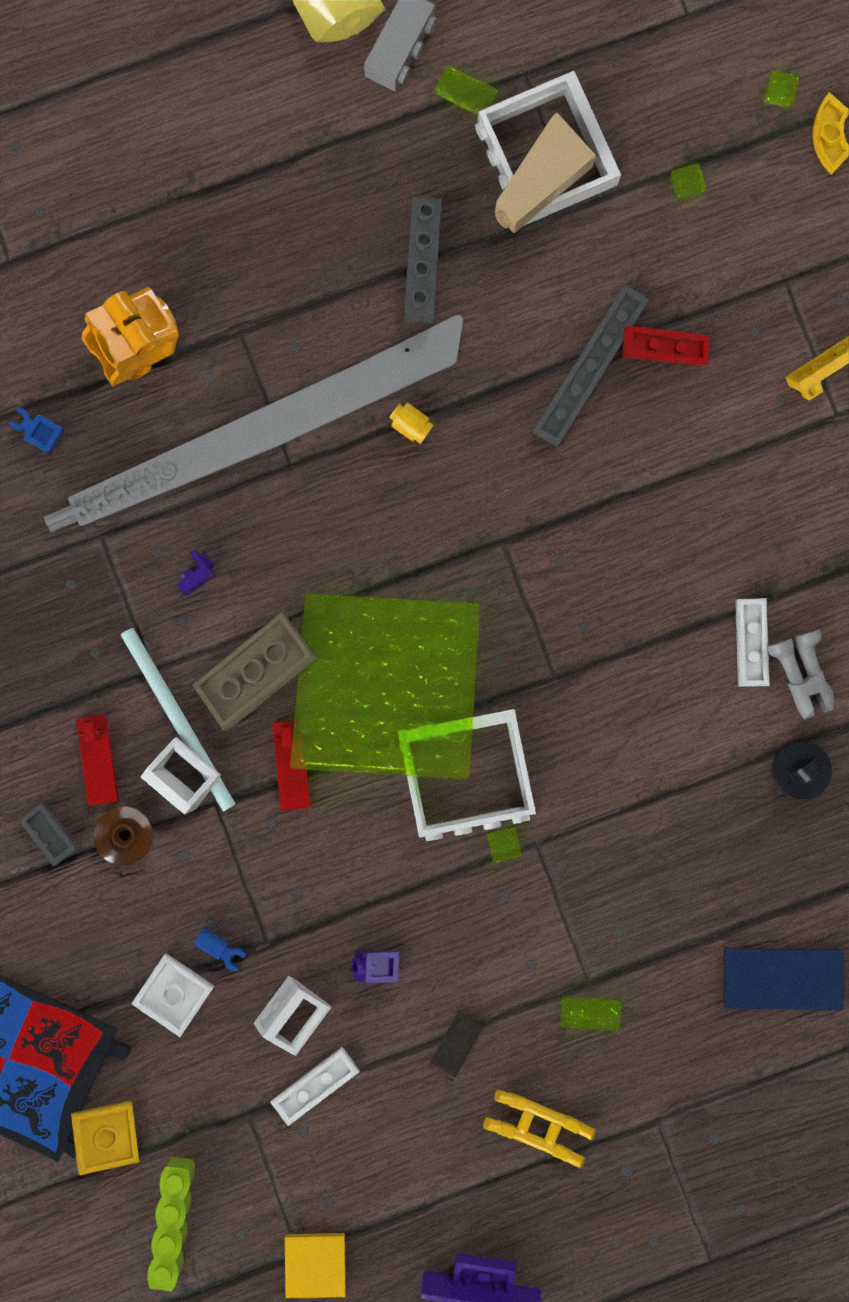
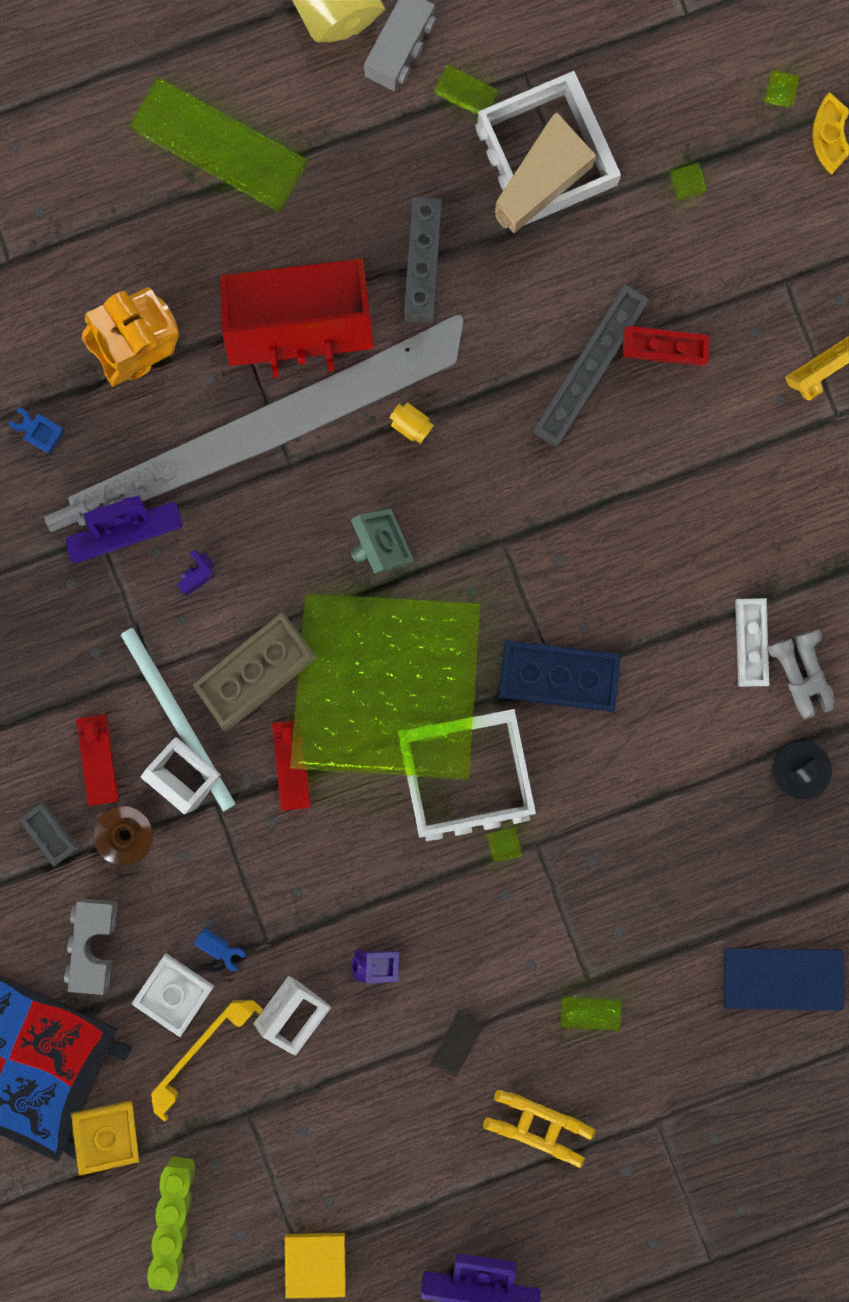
(86, 971): none -> light grey arch
(121, 526): none -> dark purple bracket
(164, 1094): none -> yellow piece
(218, 144): none -> clear neon green plate
(295, 313): none -> red piece
(315, 1086): white tile -> none
(380, 541): none -> sand green tile
(559, 676): none -> dark blue tile

